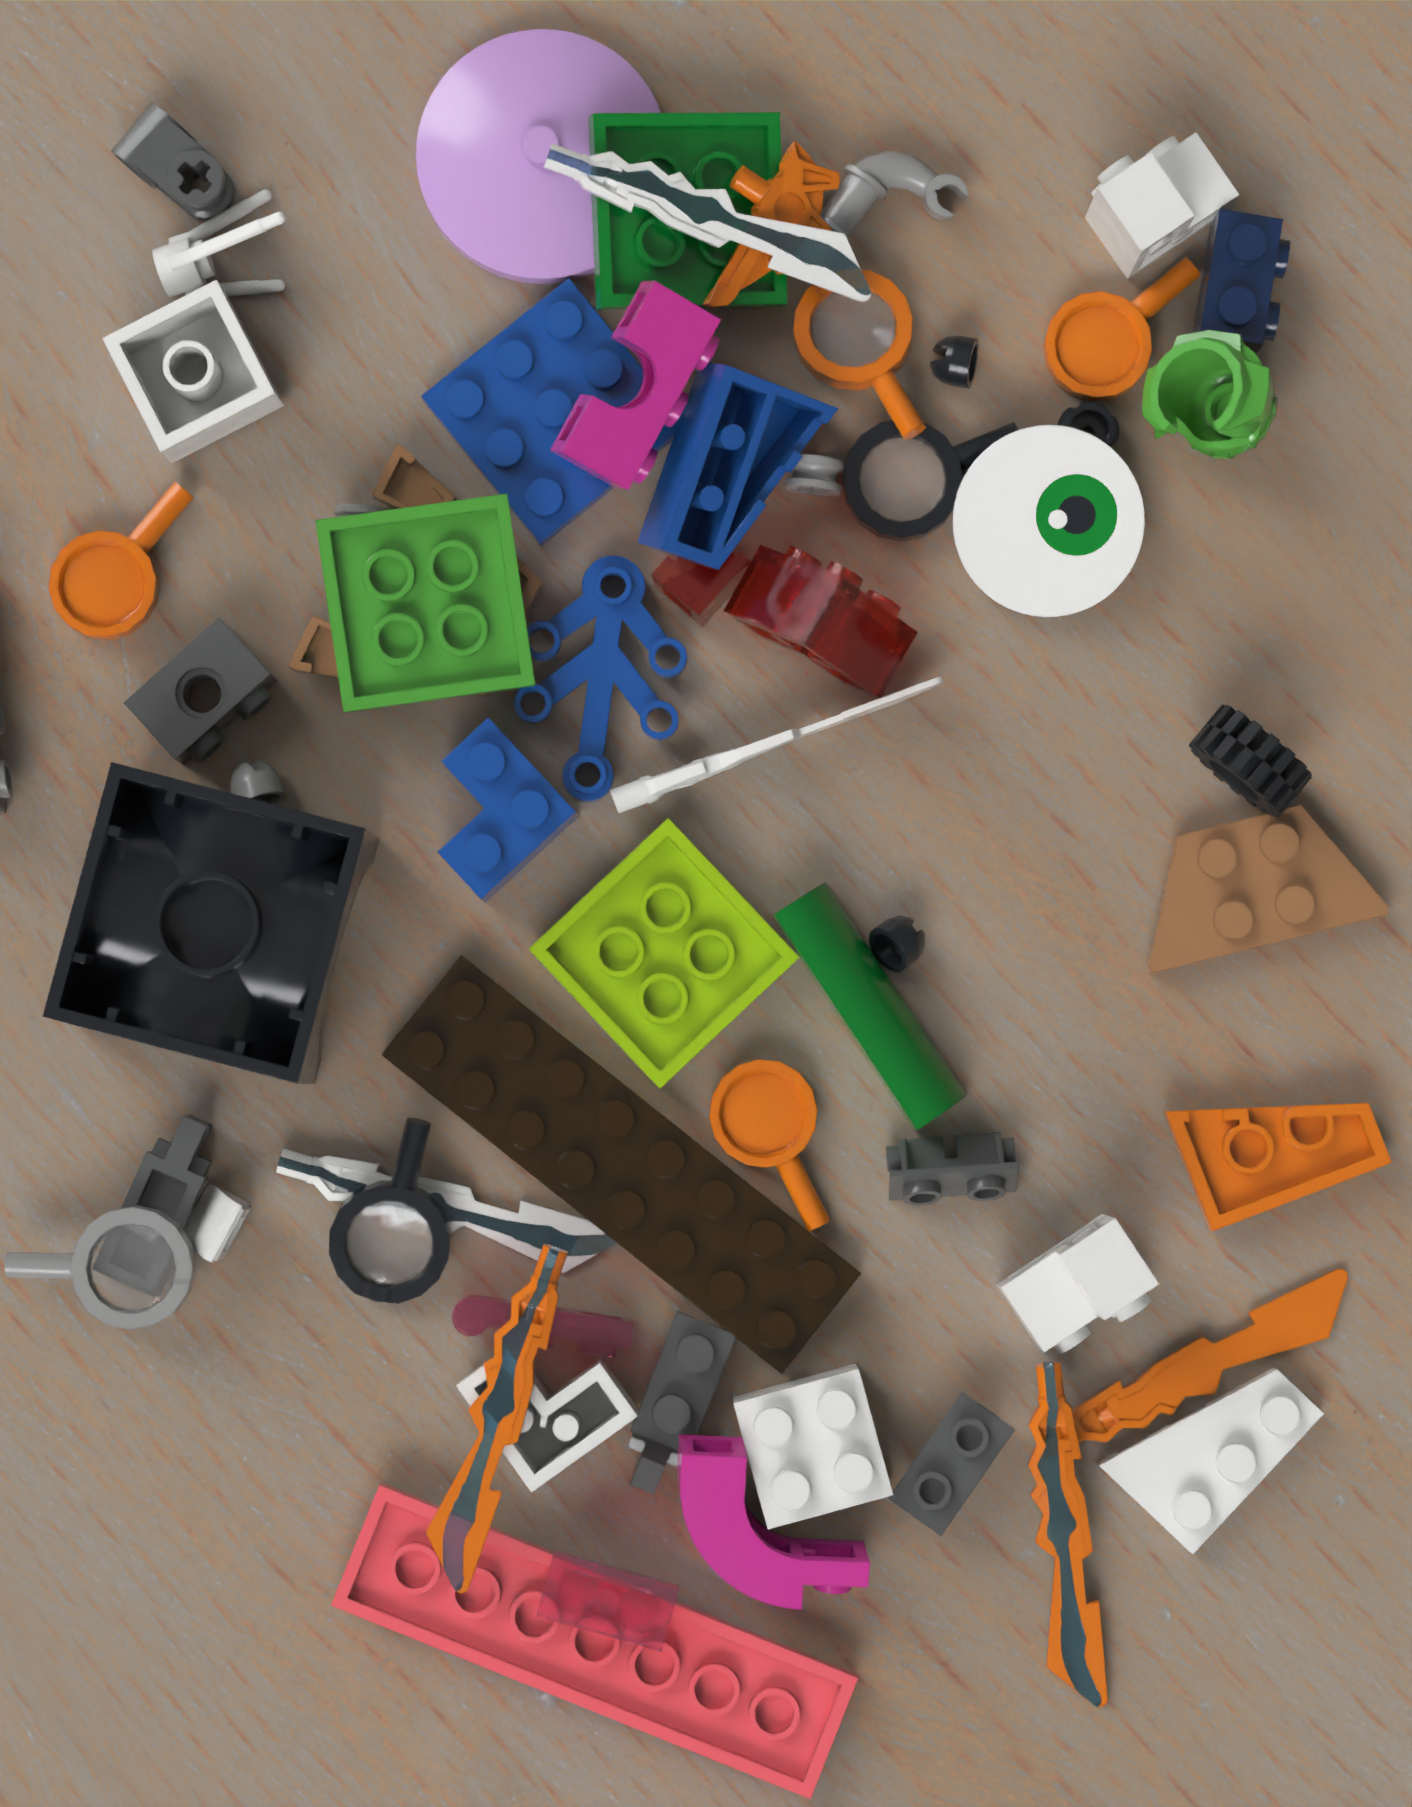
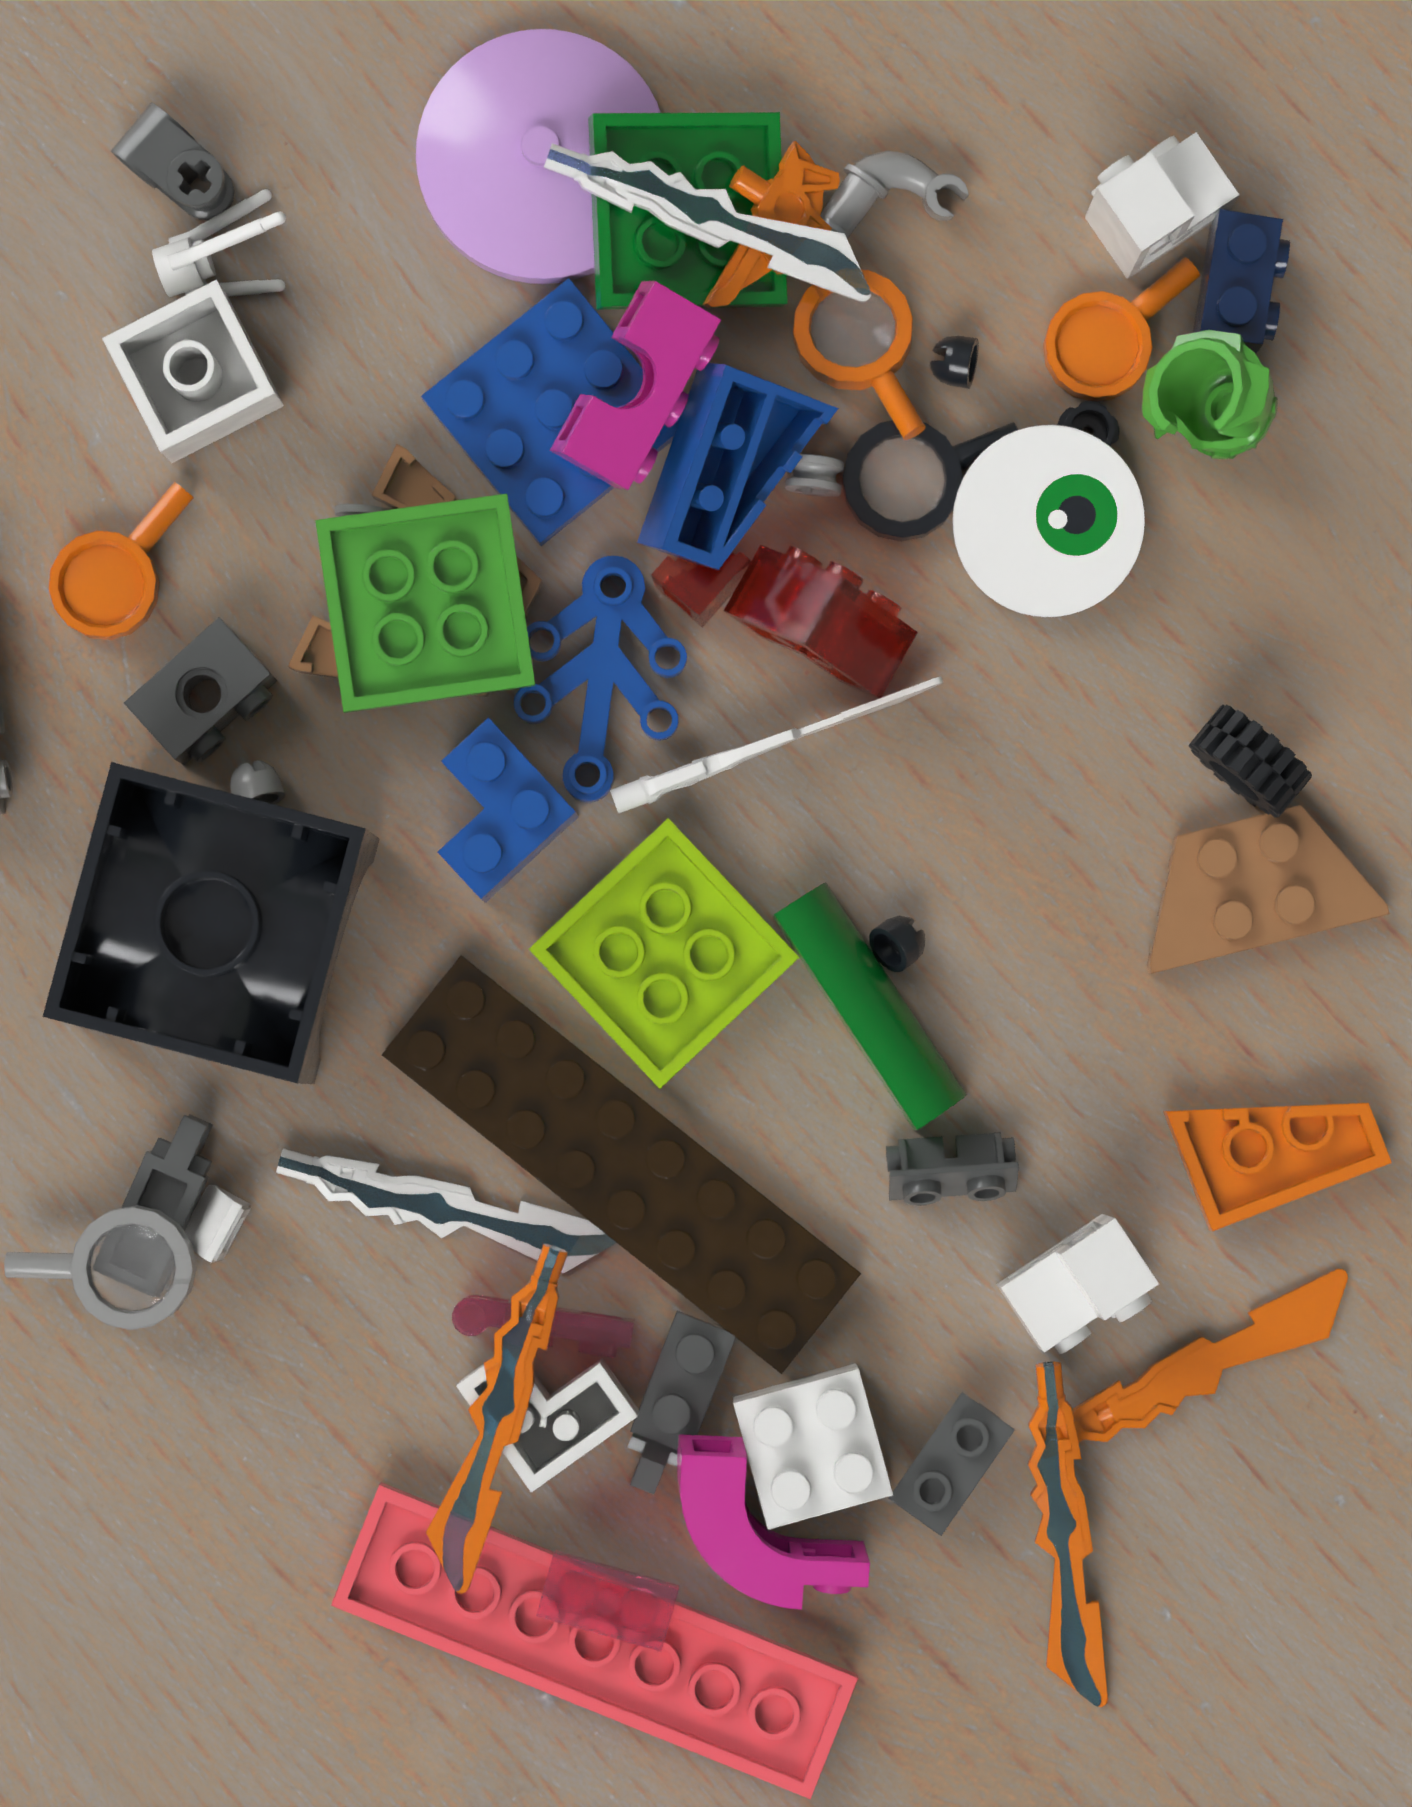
(390, 1234): piece -> none
(765, 1119): orange piece -> none
(1214, 1458): white wing -> none

